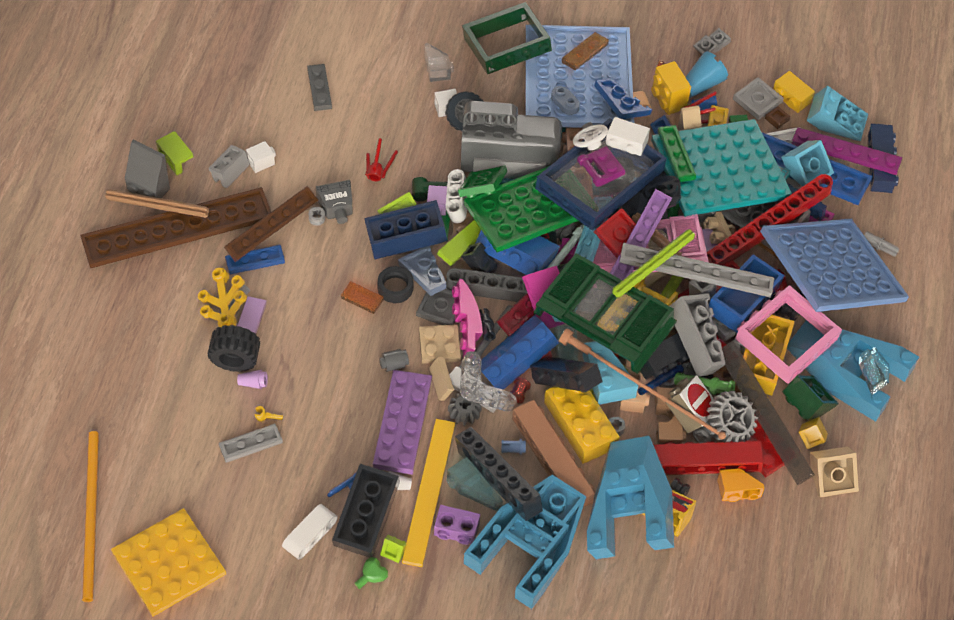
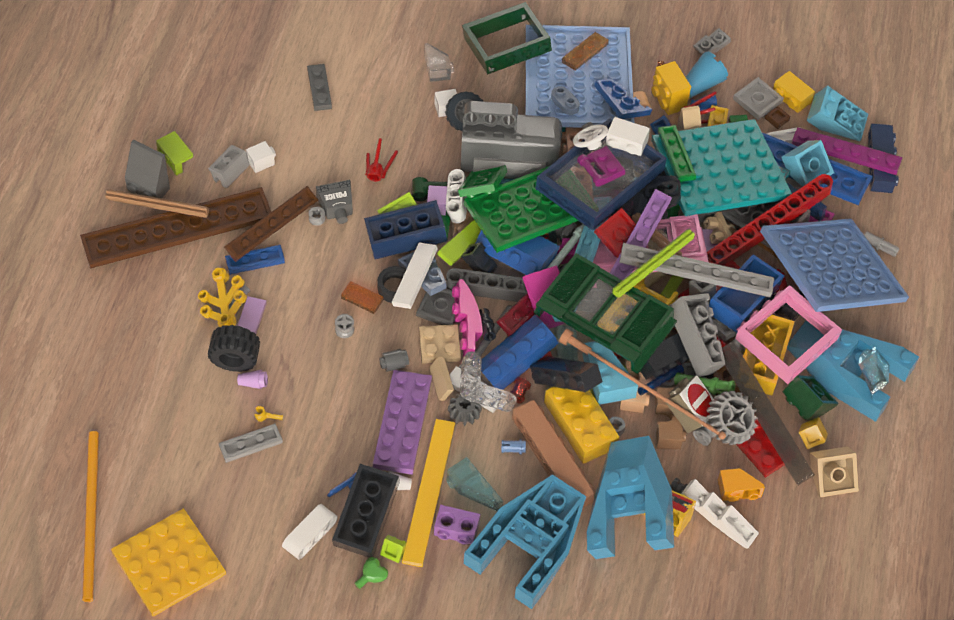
(343, 321): none -> light grey wheel
(414, 275): none -> white tile
(499, 474): black brick -> none
(710, 457): red brick -> none
(720, 515): none -> white slope

